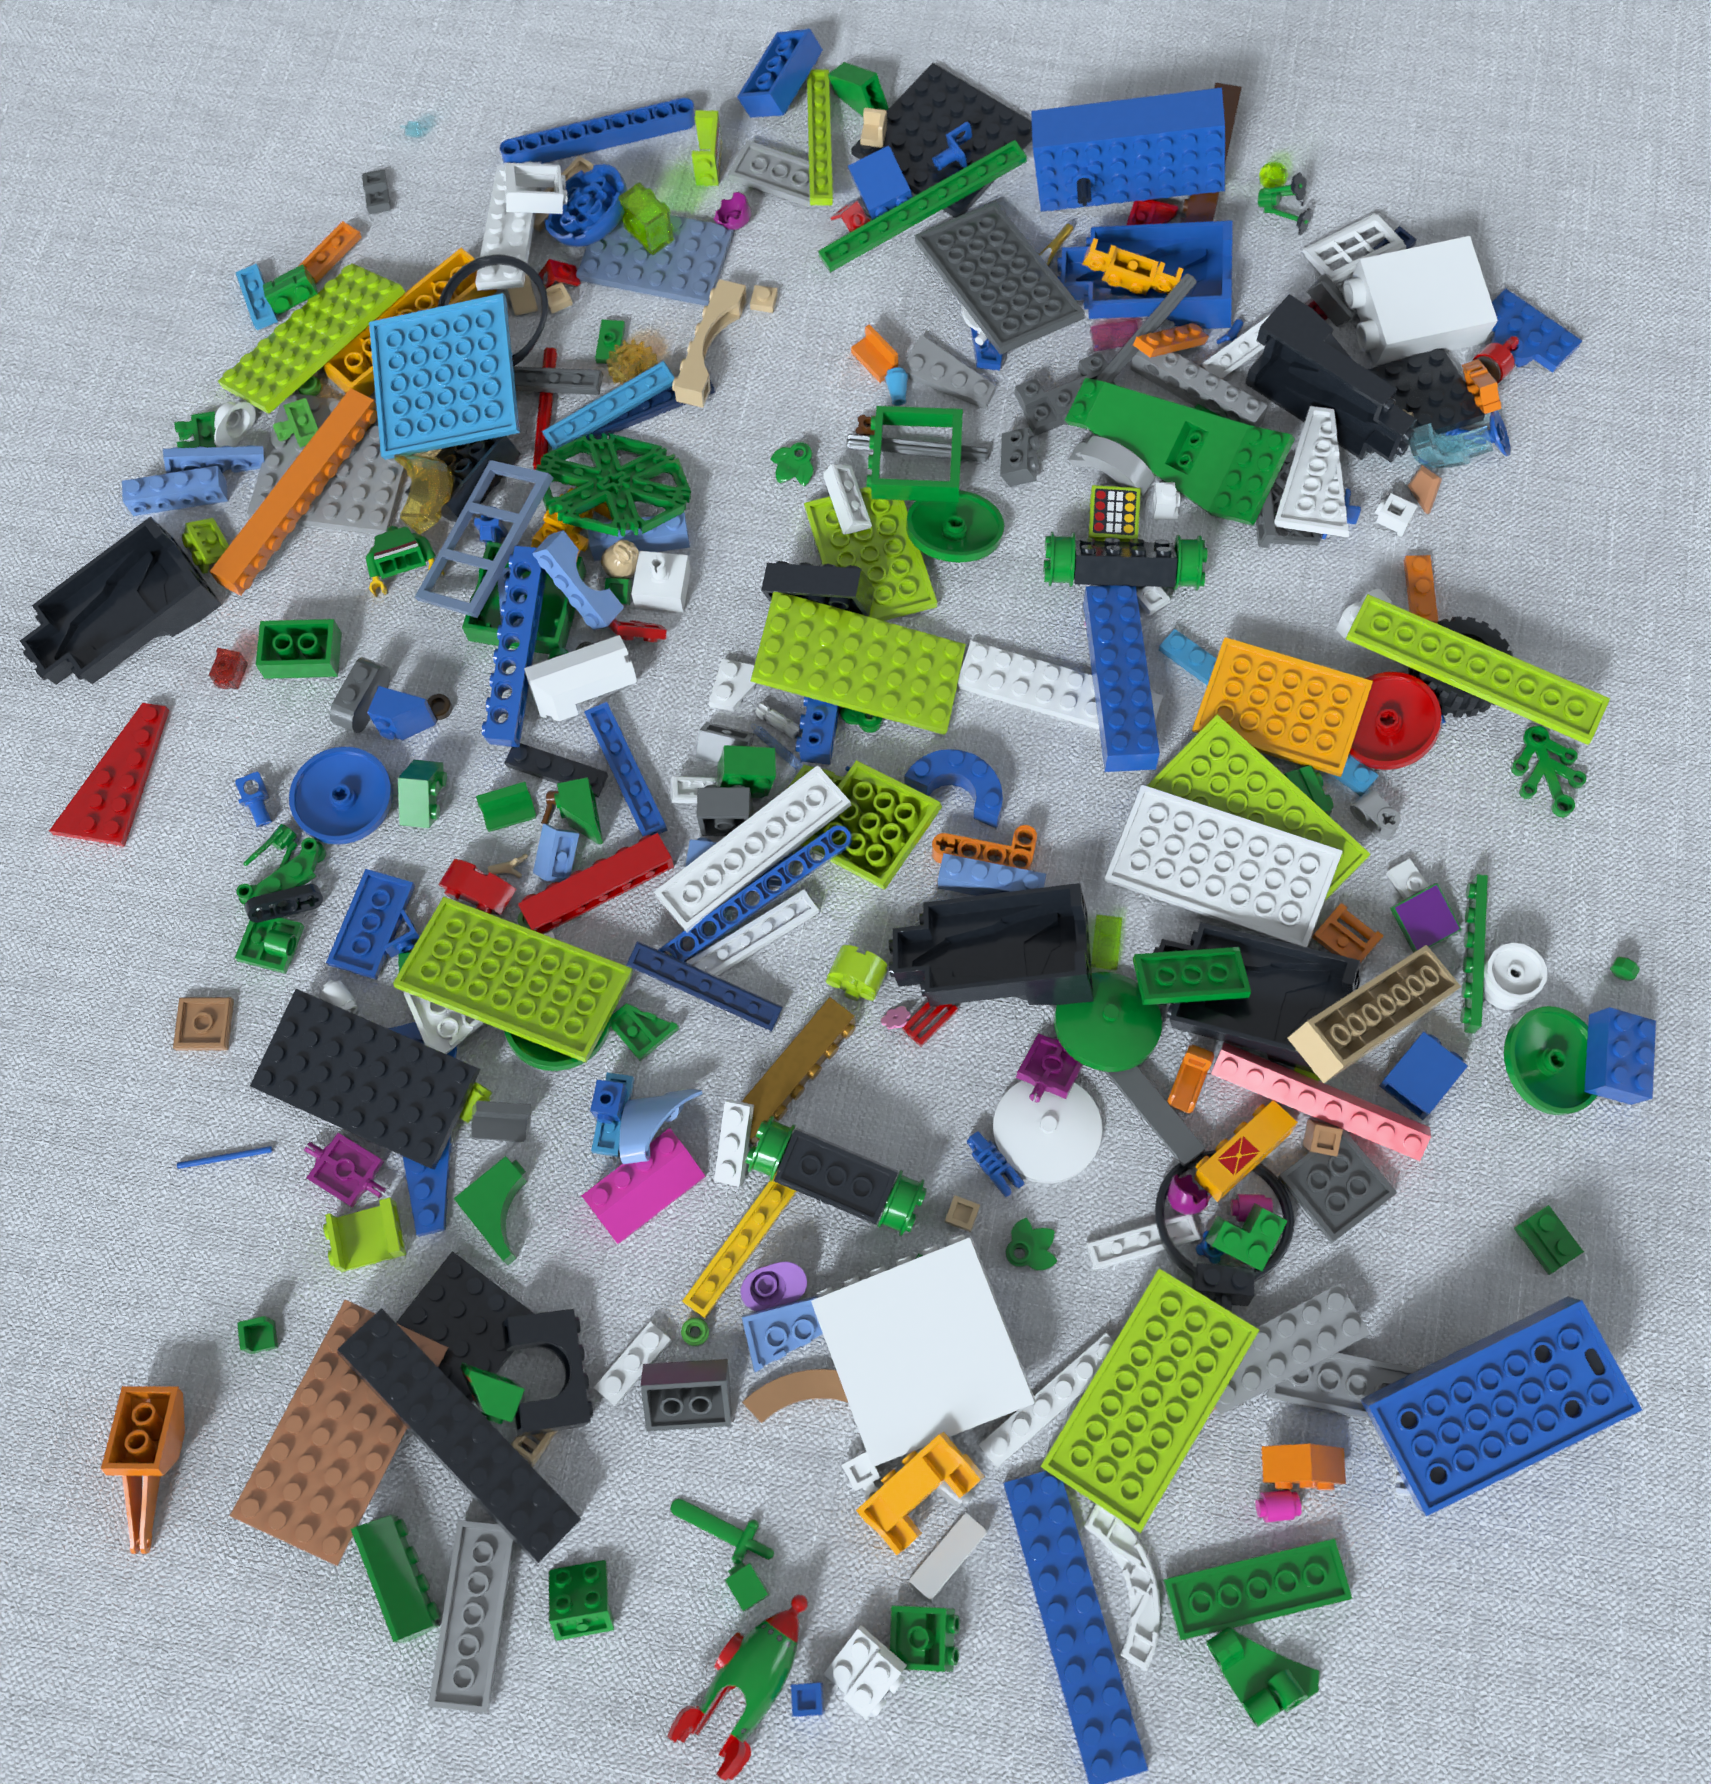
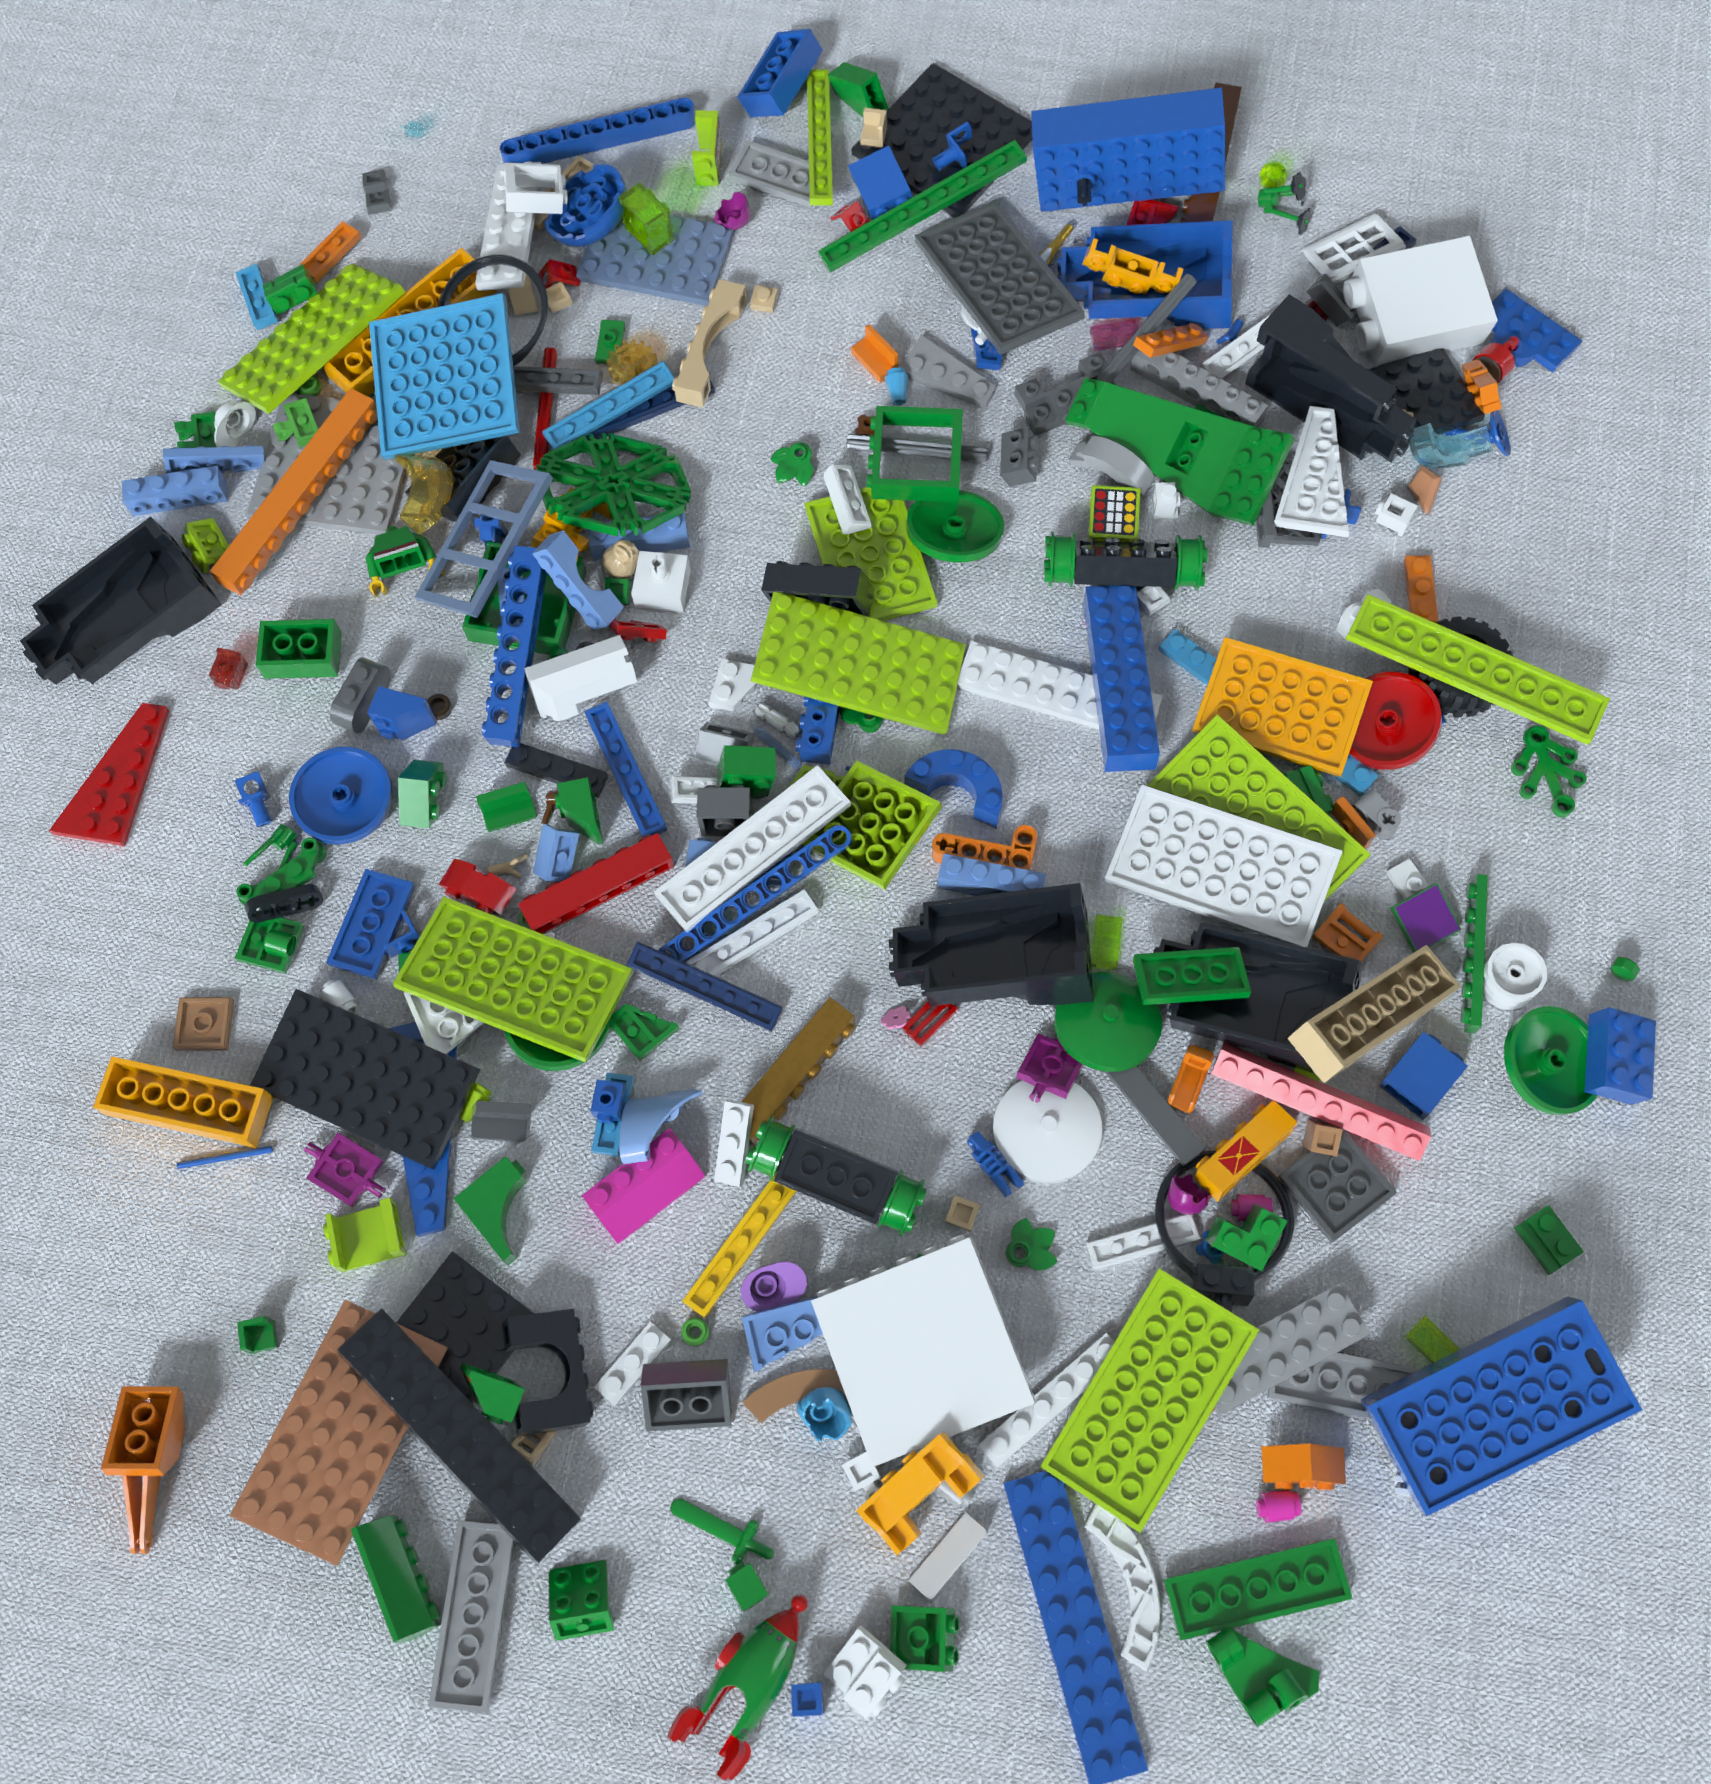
(183, 1102): none -> light orange brick
(825, 1413): none -> dark azure hair
(857, 973): lime brick -> none
(1352, 822): none -> orange plate
(1430, 1340): none -> clear neon green plate

